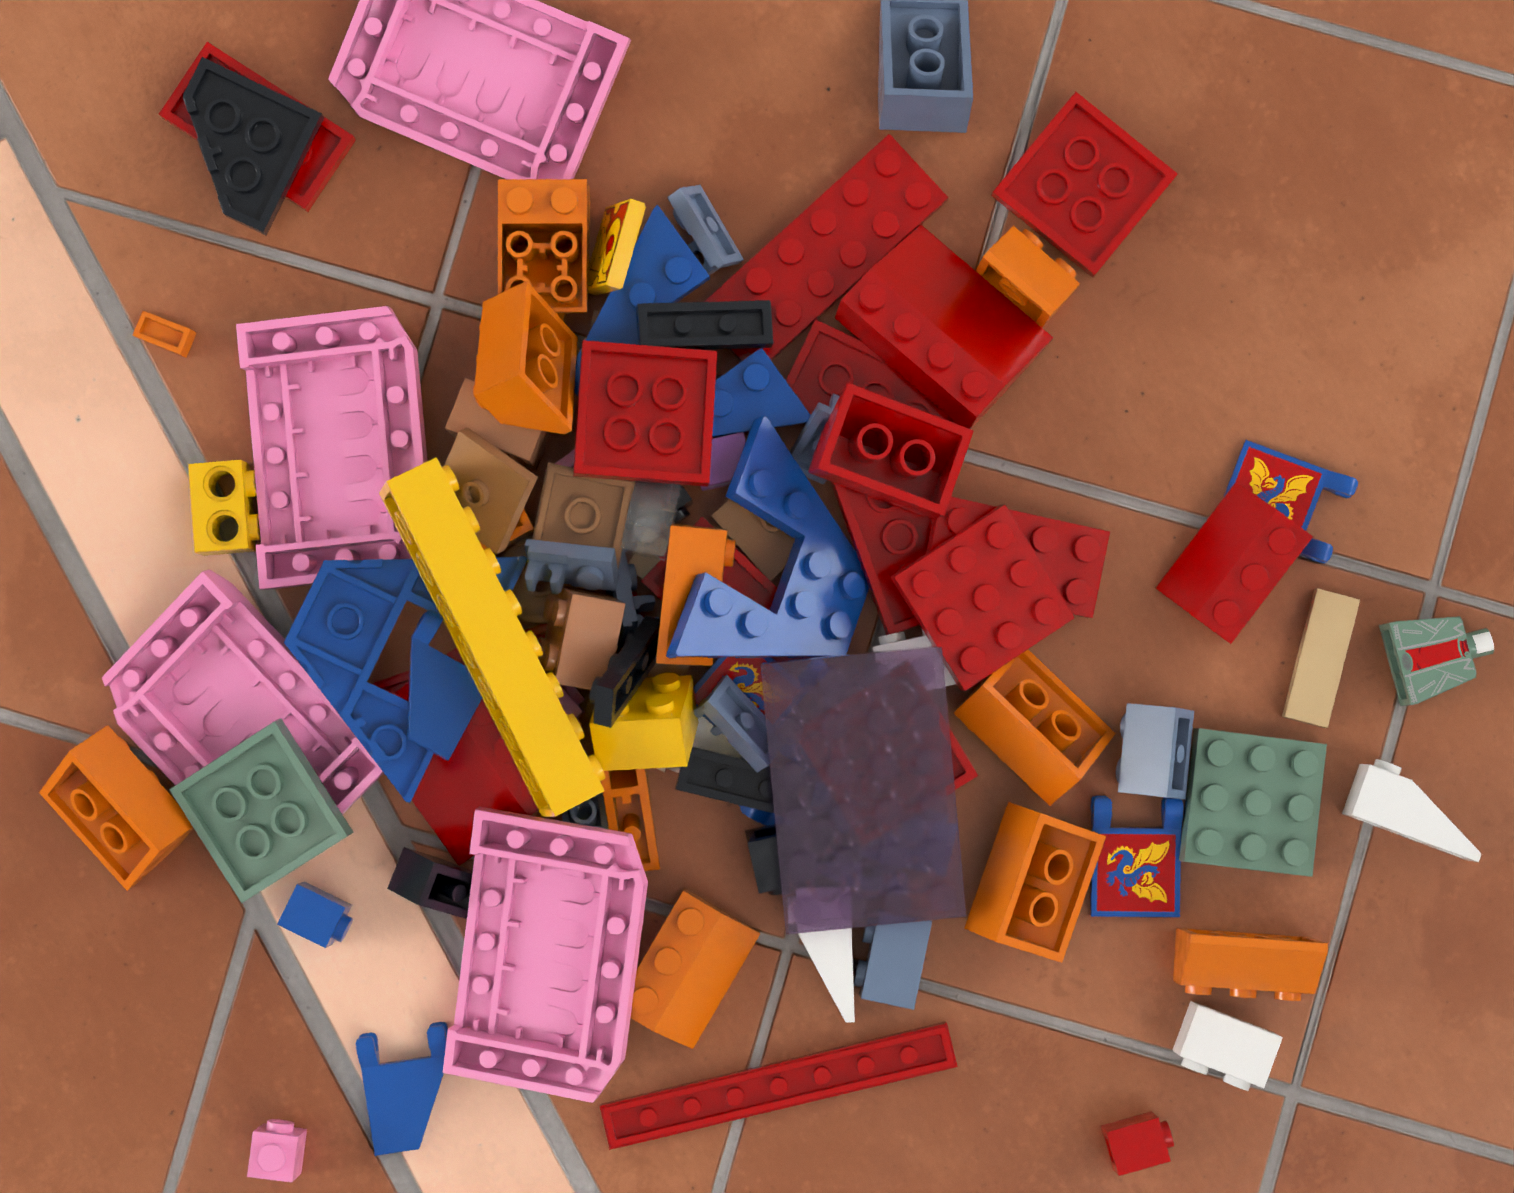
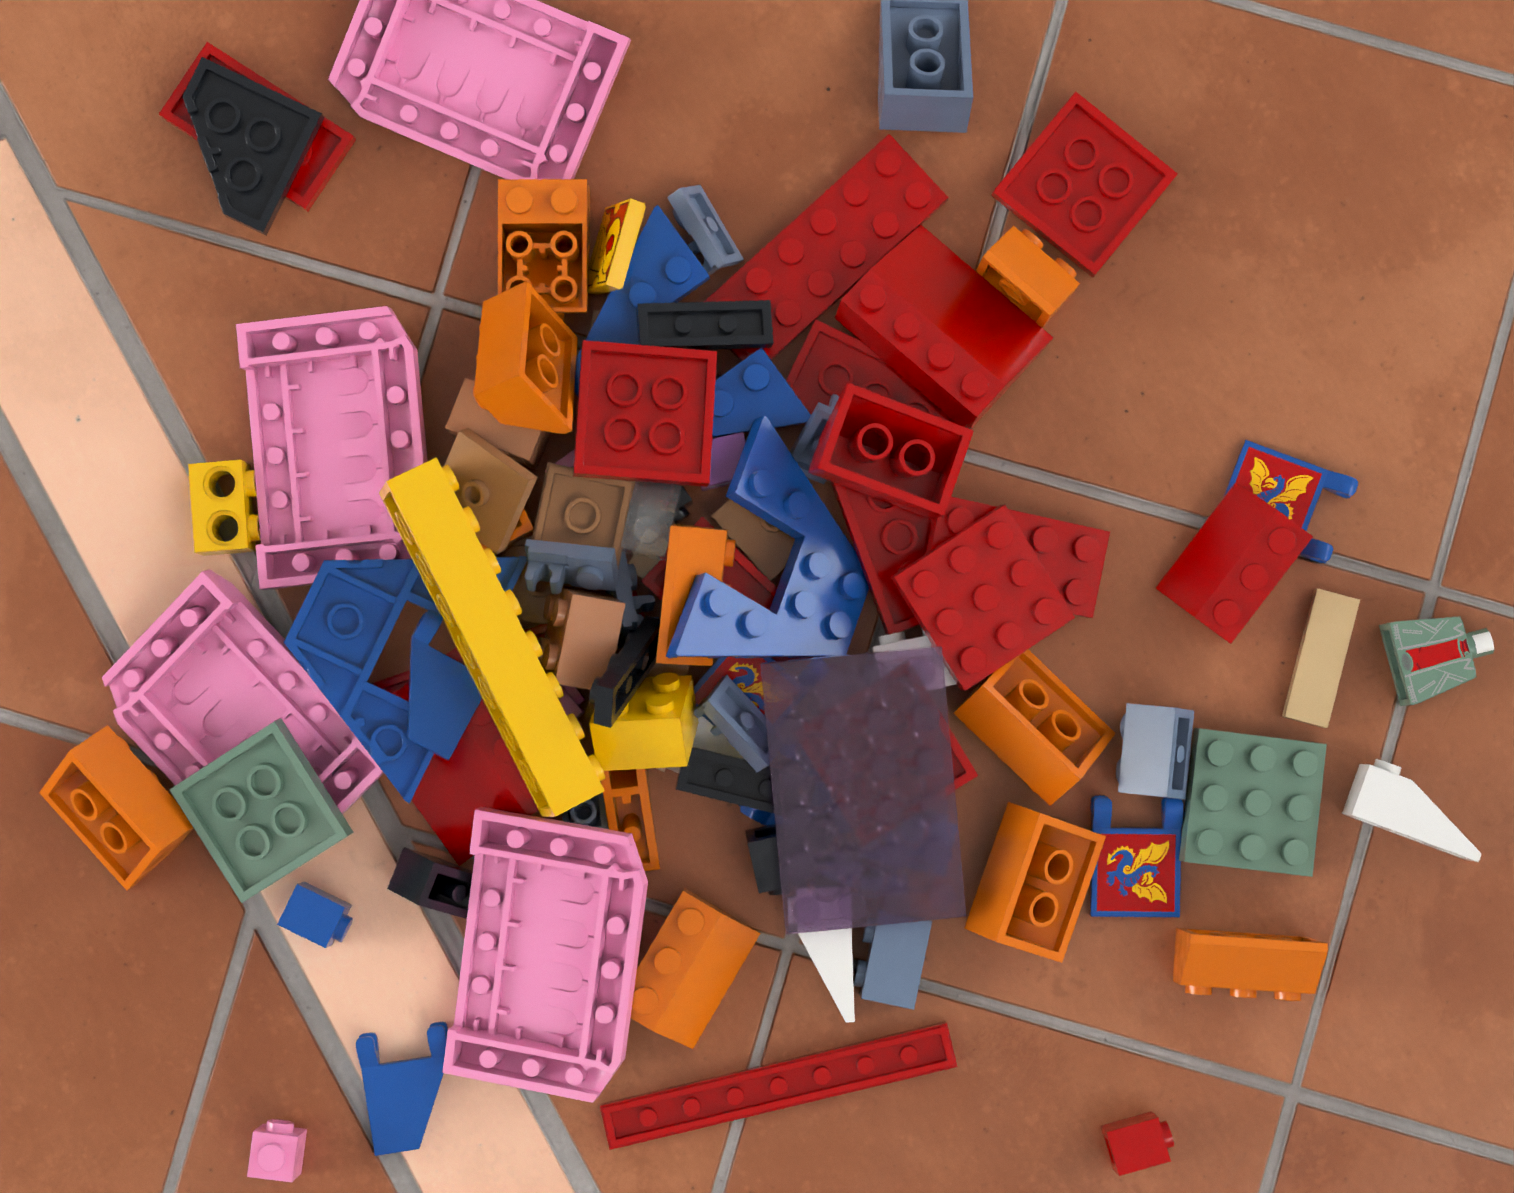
(164, 334): orange piece -> none
(1226, 1045): white brick -> none

